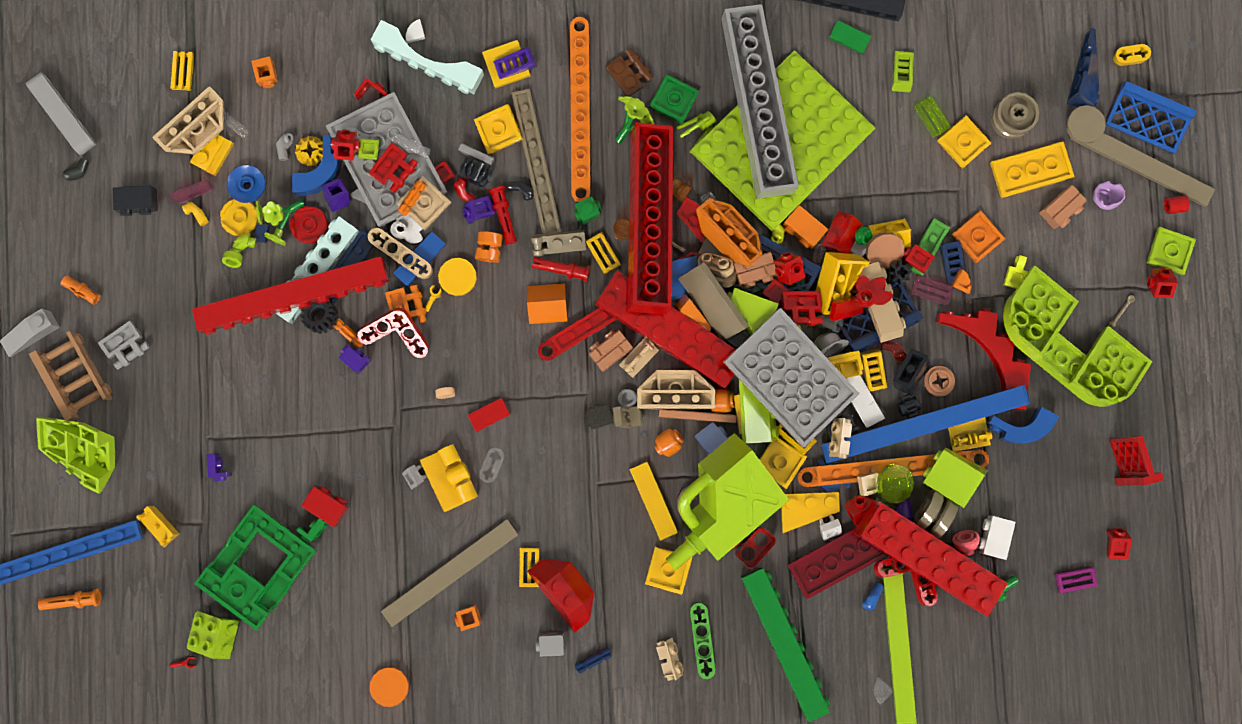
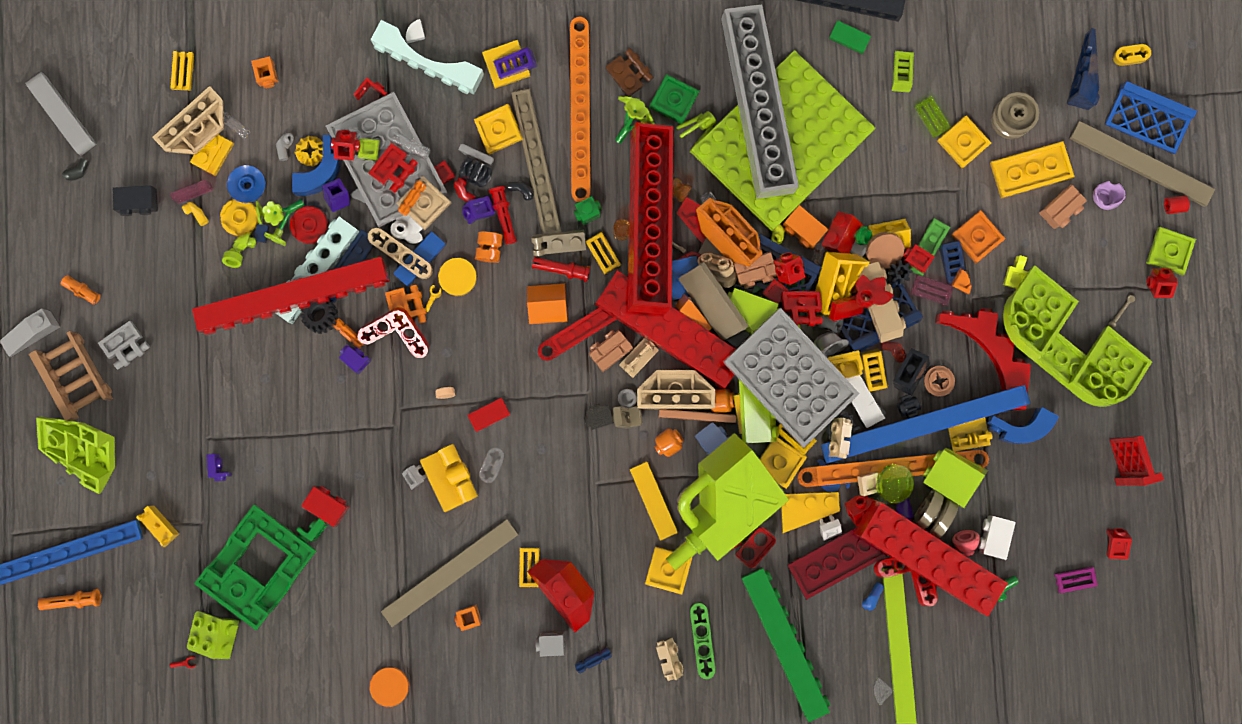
(1085, 124): dark tan tile -> none

